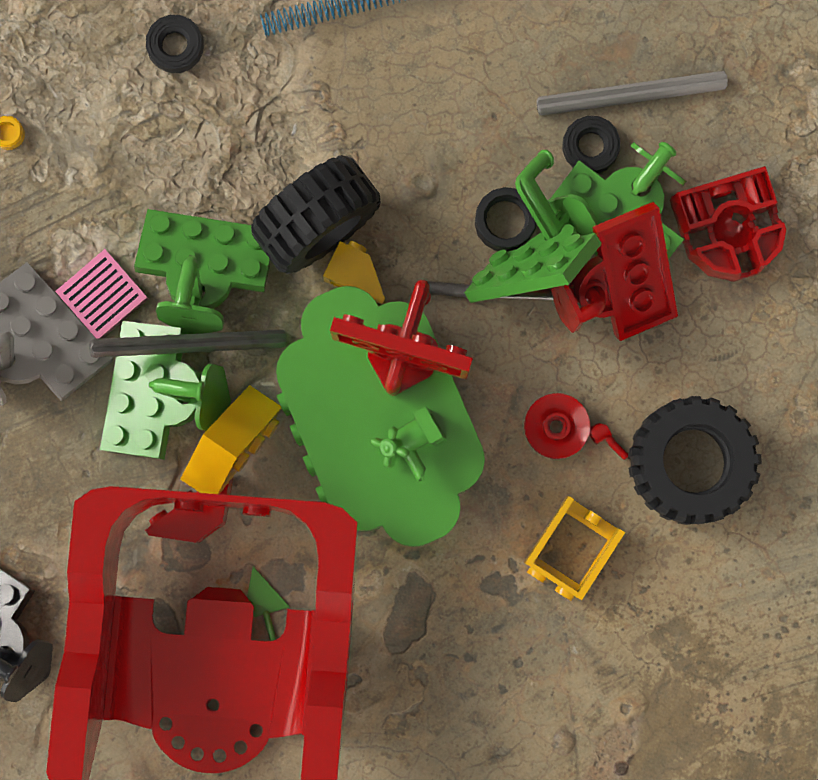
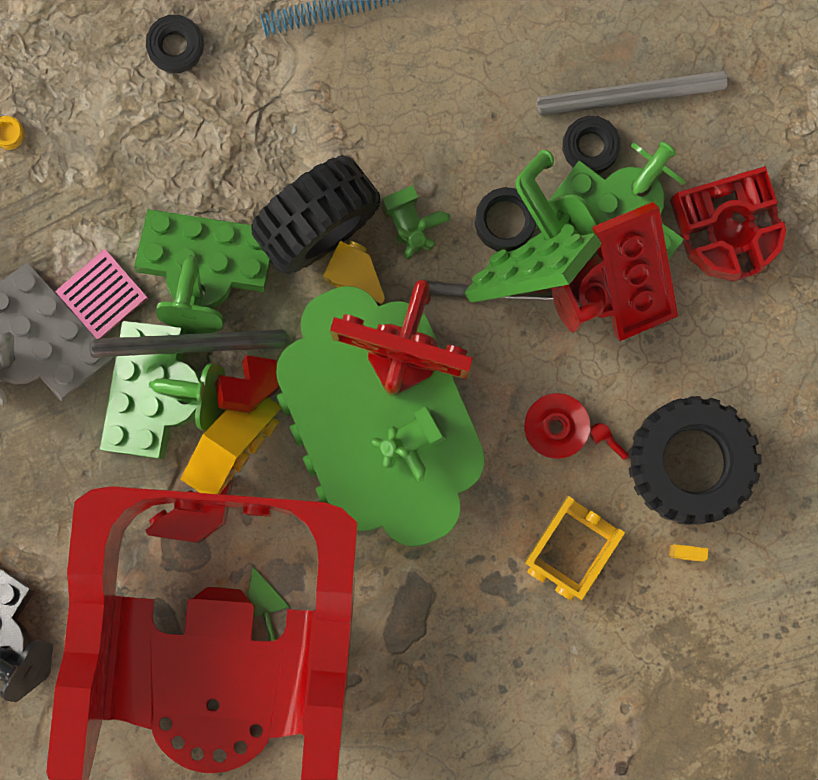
(248, 393): none -> red tile
(407, 221): none -> bright green piece
(688, 553): none -> yellow tile

